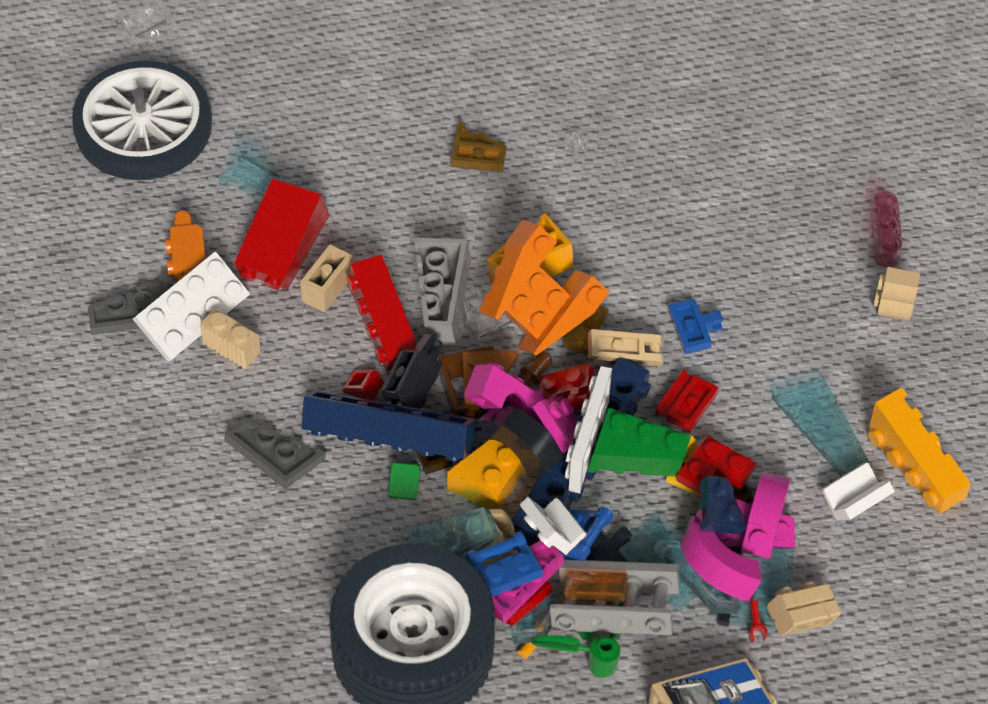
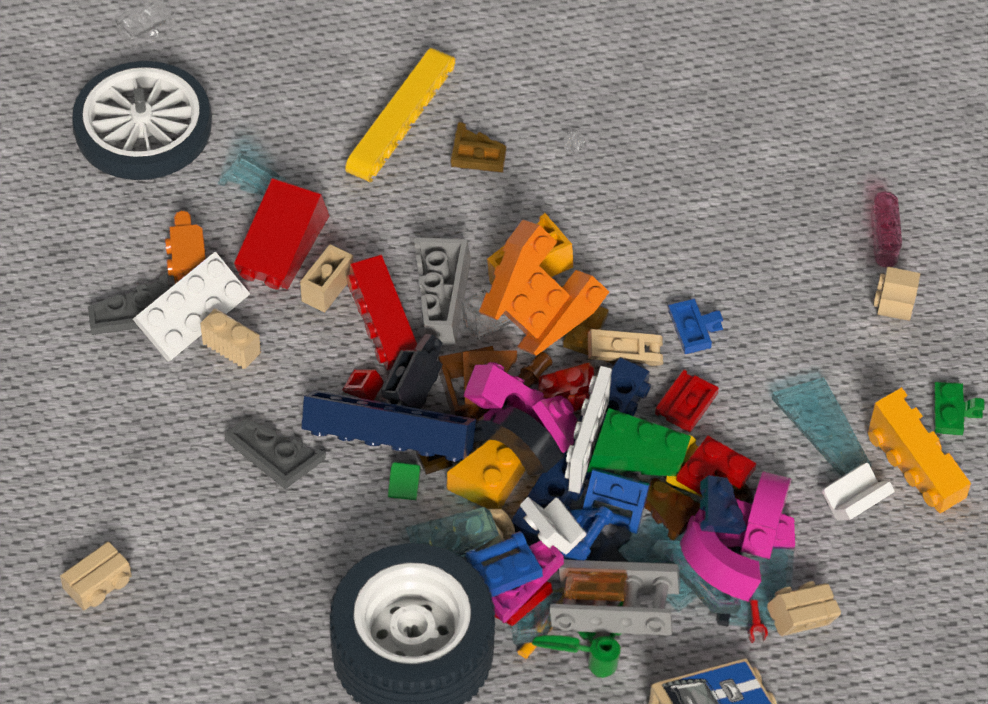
(96, 576): none -> tan brick
(399, 113): none -> yellow beam
(619, 492): none -> blue plate
(670, 507): none -> reddish brown wing
(951, 408): none -> green plate

